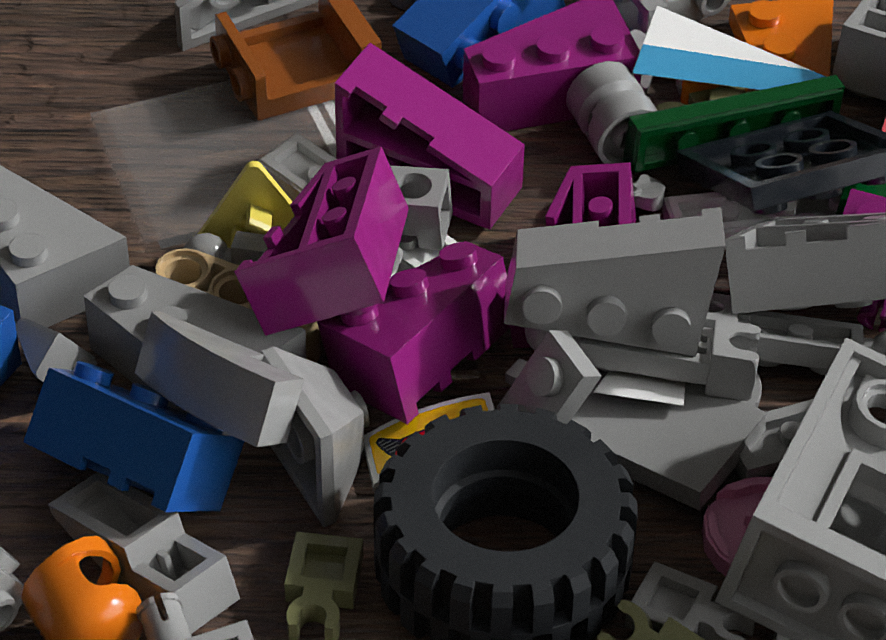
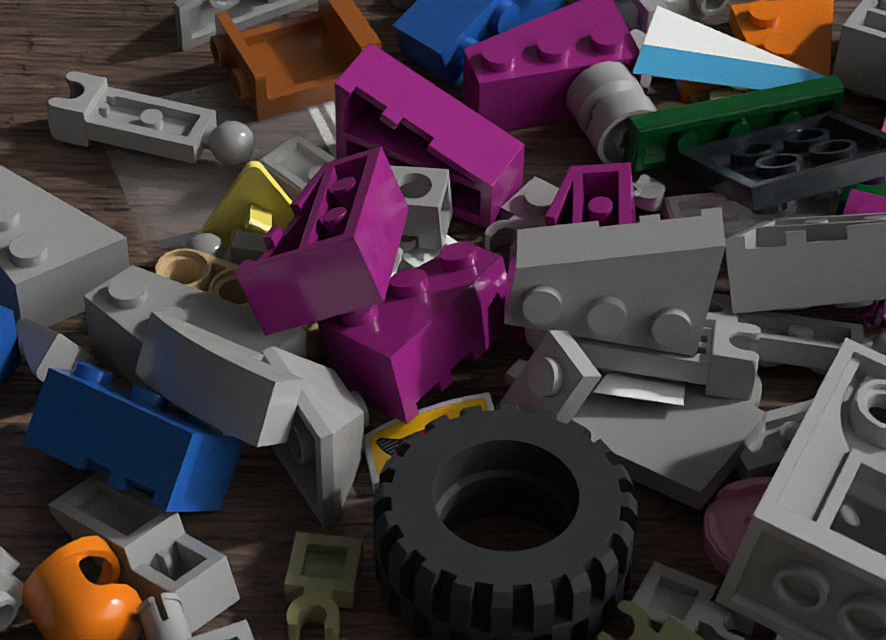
(144, 123): none -> light grey plate
(521, 211): none -> light grey plate

